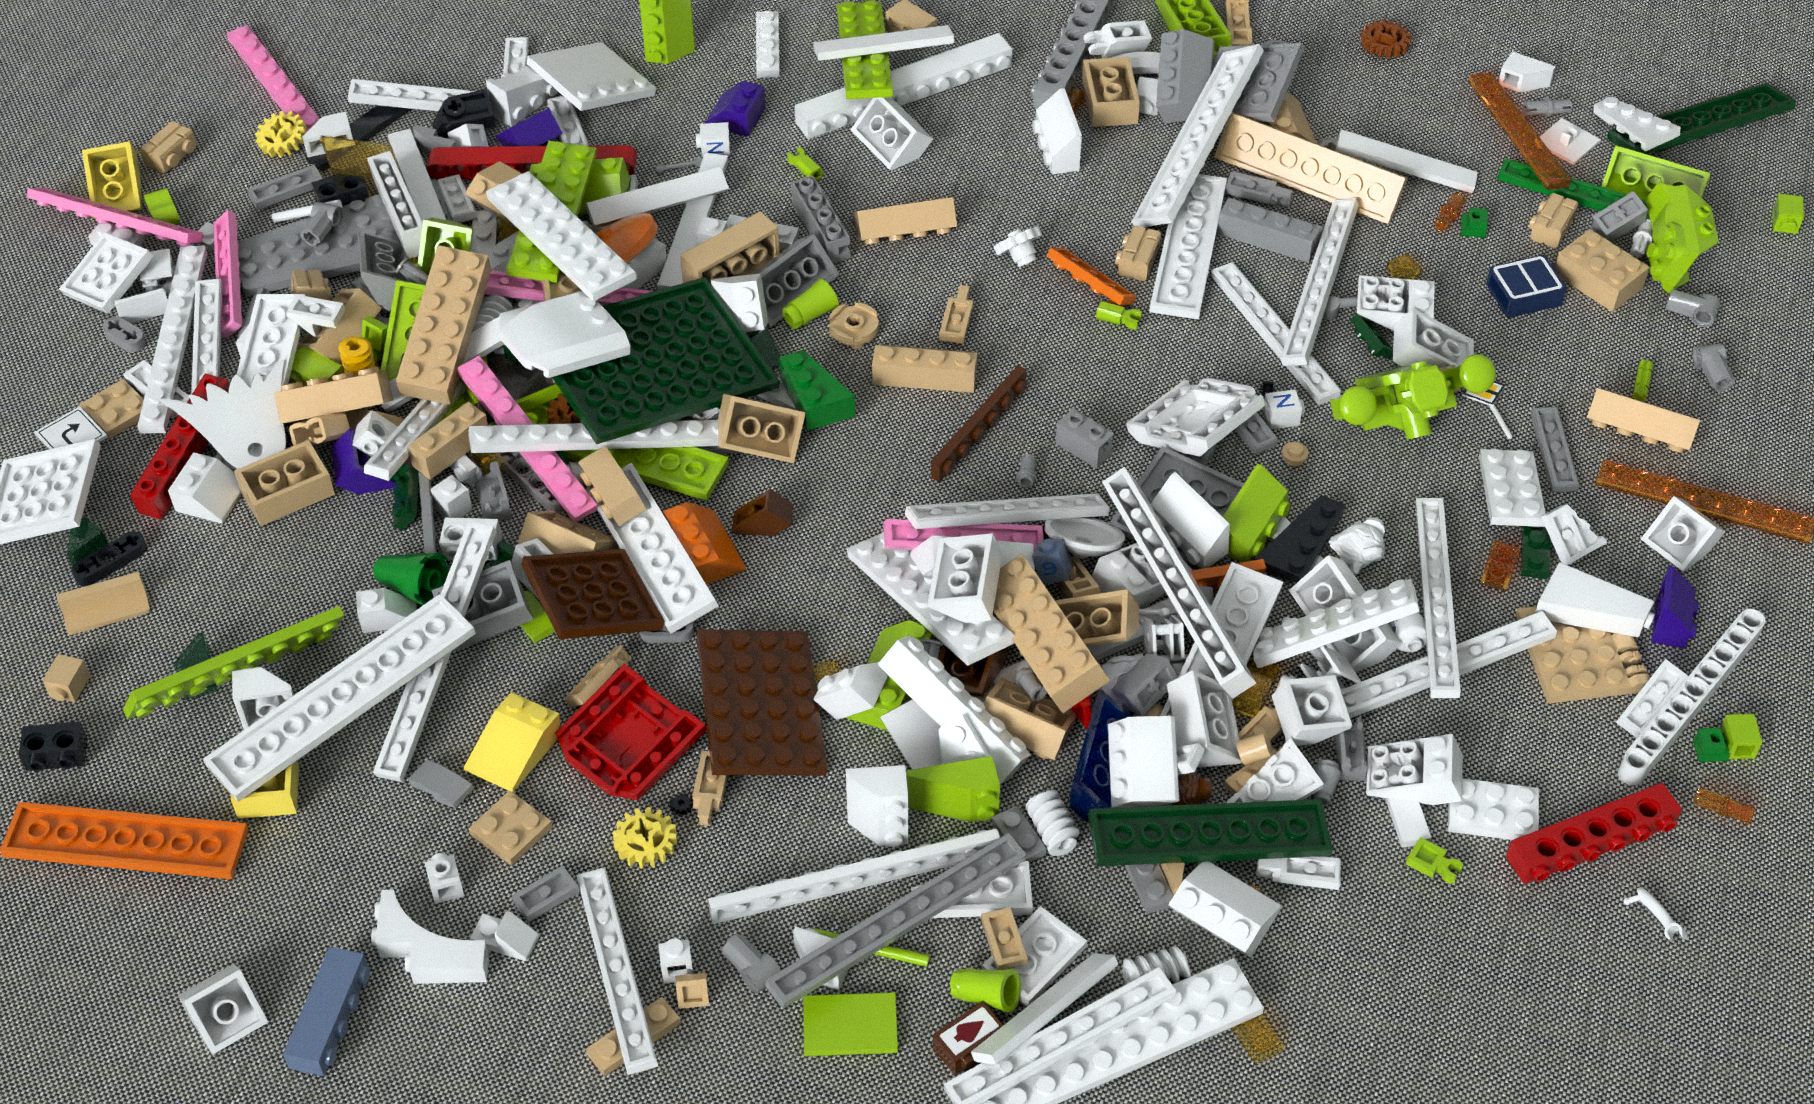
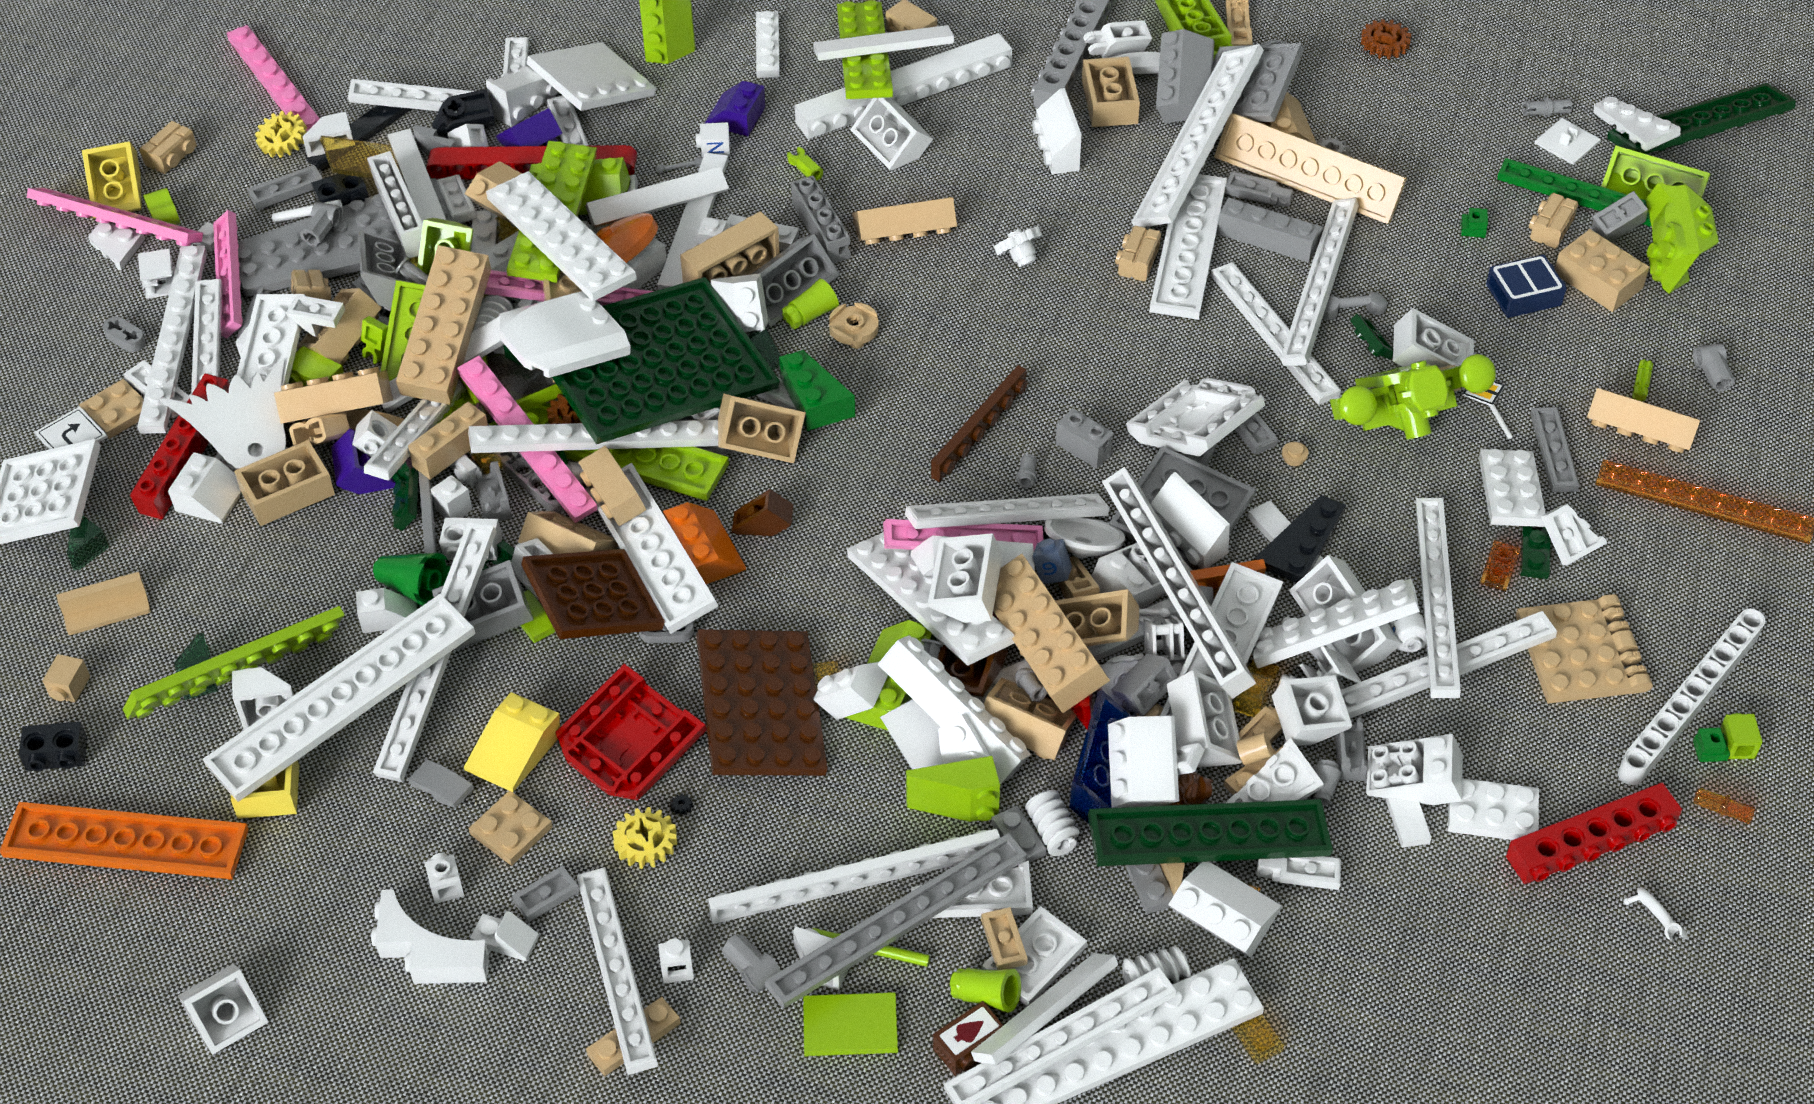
(89, 562): black beam -> none
(106, 272): white plate -> none
(142, 305): white panel -> none
(327, 1011): sand blue brick -> none
(356, 354): yellow piece -> none
(597, 676): tan hinge -> none
(692, 990): tan tile -> none
(708, 790): tan hinge -> none
(878, 803): white slope -> none
(924, 368): tan slope -> none
(957, 317): tan hinge -> none
(1076, 99): clear orange pin -> none
(1086, 273): orange plate -> none
(1118, 314): lime bar -> none
(1147, 95): white brick -> none
(1255, 514): lime slope -> none
(1267, 387): black piece -> none
(1283, 409): white brick -> none
(1360, 544): white hair -> none
(1389, 299): white slope -> none
(1404, 267): clear yellow plate -> none
(1406, 161): white tile -> none
(1431, 859): lime plate -> none
(1449, 212): clear orange axle -> none
(1519, 131): clear orange plate -> none
(1525, 73): white slope -> none
(1594, 603): white slope -> none
(1642, 239): white axle -> none
(1651, 698): white plate -> none
(1674, 611): dark purple slope -> none
(1682, 534): white slope -> none
(1700, 309): light grey piece -> none
(1788, 213): lime brick -> none

